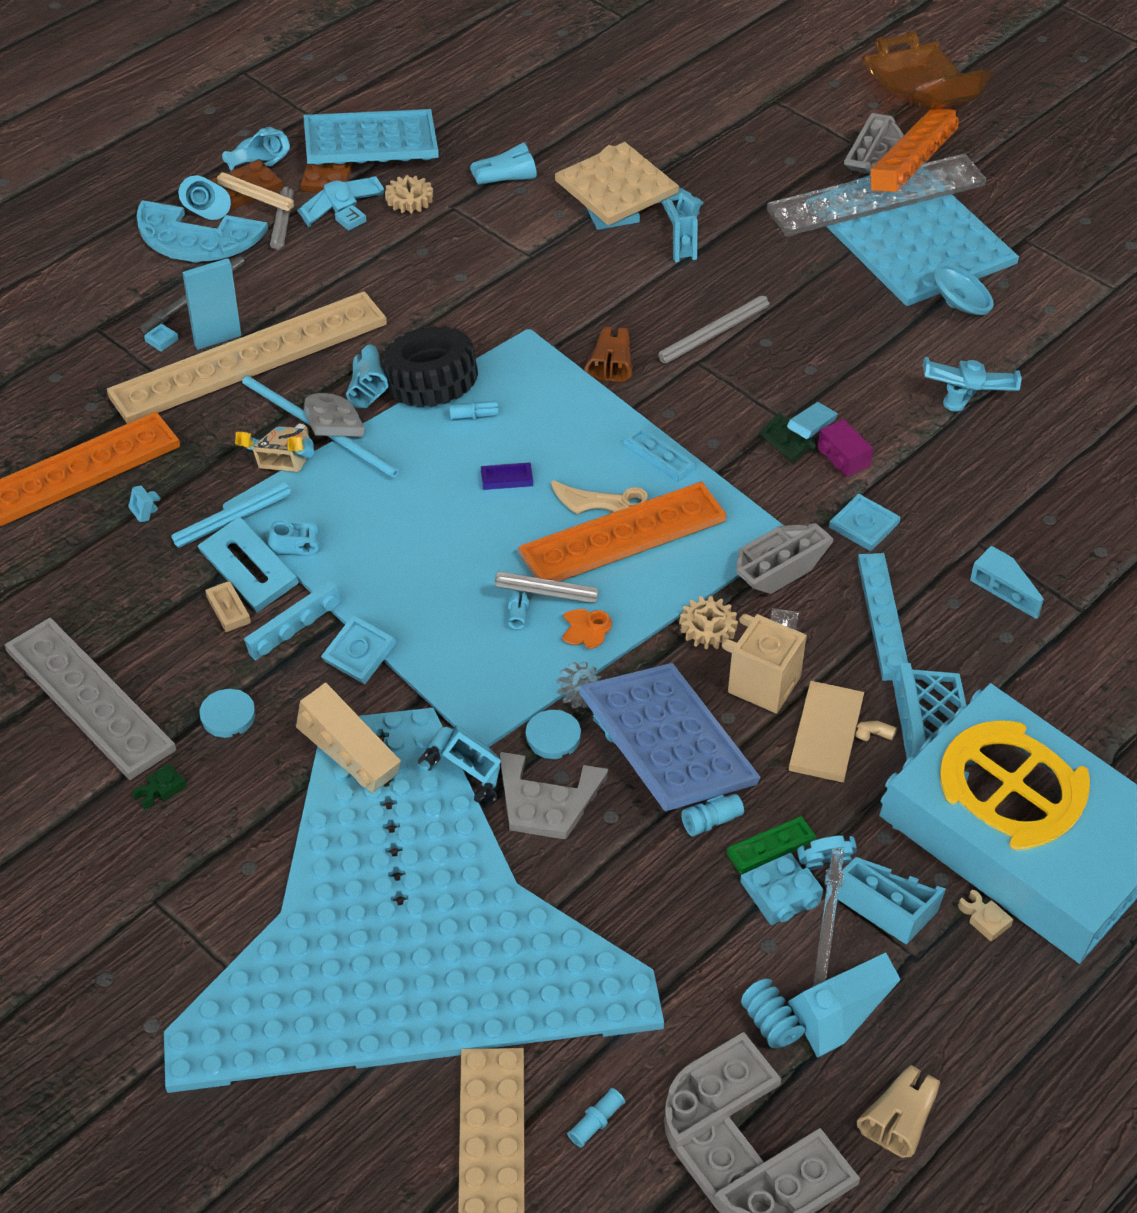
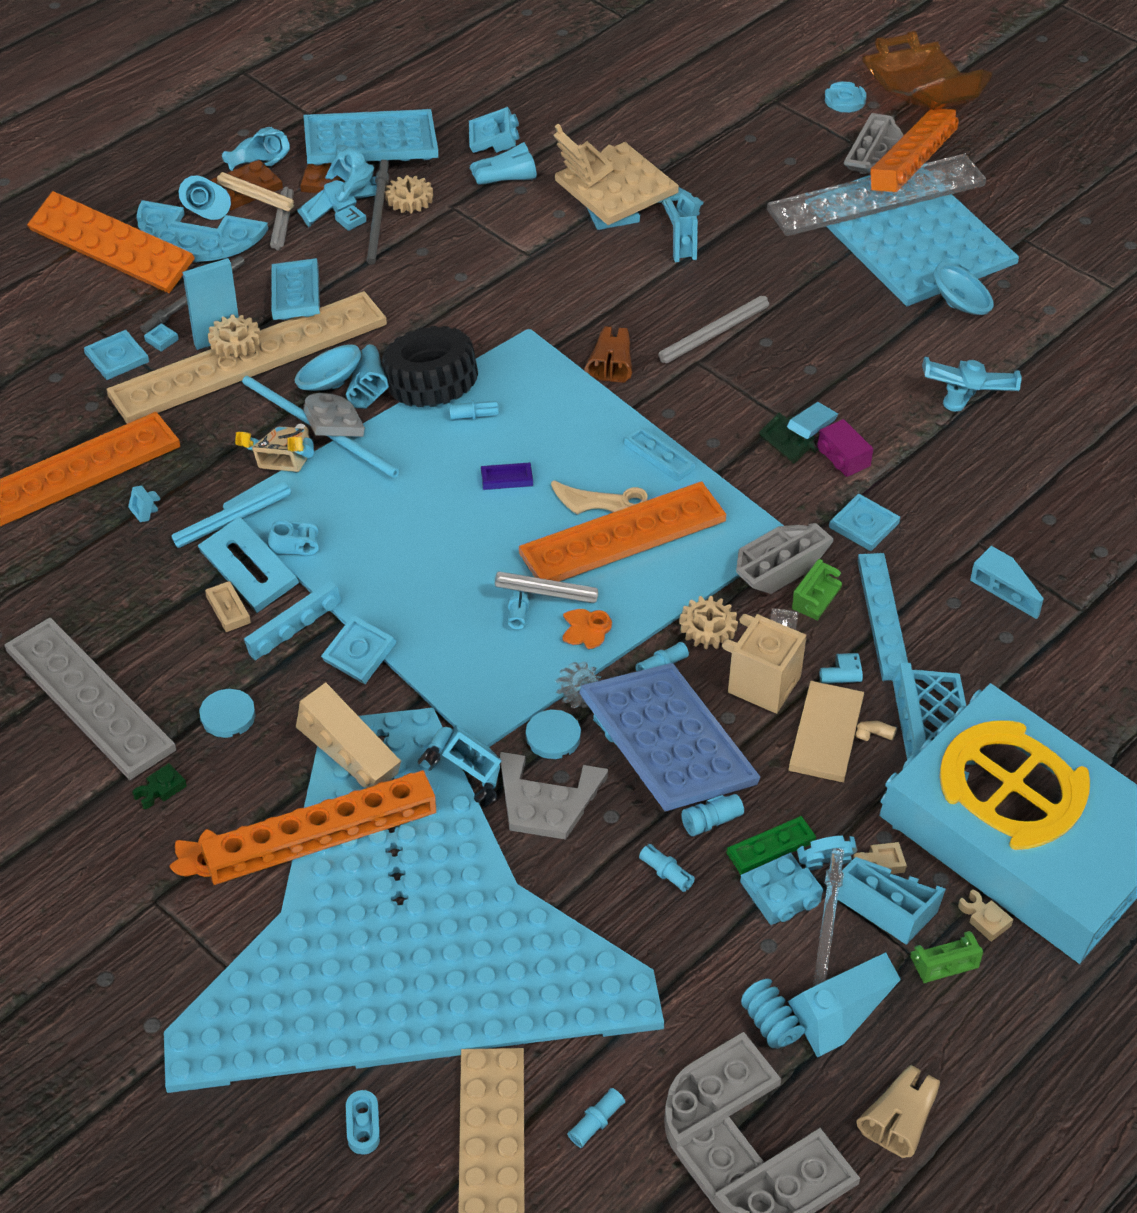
(111, 242): none -> orange plate
(116, 354): none -> medium azure tile
(191, 857): none -> orange plate
(234, 335): none -> tan gear
(295, 289): none -> medium azure plate
(329, 369): none -> medium azure dish
(352, 168): none -> medium azure hair
(362, 1124): none -> medium azure plate
(368, 811): none -> orange brick
(381, 180): none -> dark grey bar
(494, 130): none -> medium azure plate
(583, 159): none -> tan plate
(664, 657): none -> medium azure pin
(666, 867): none -> medium azure pin
(816, 590): none -> bright green hinge
(845, 97): none -> medium azure tile
(846, 670): none -> medium azure piece
(885, 855): none -> tan plate
(947, 958): none -> bright green hinge

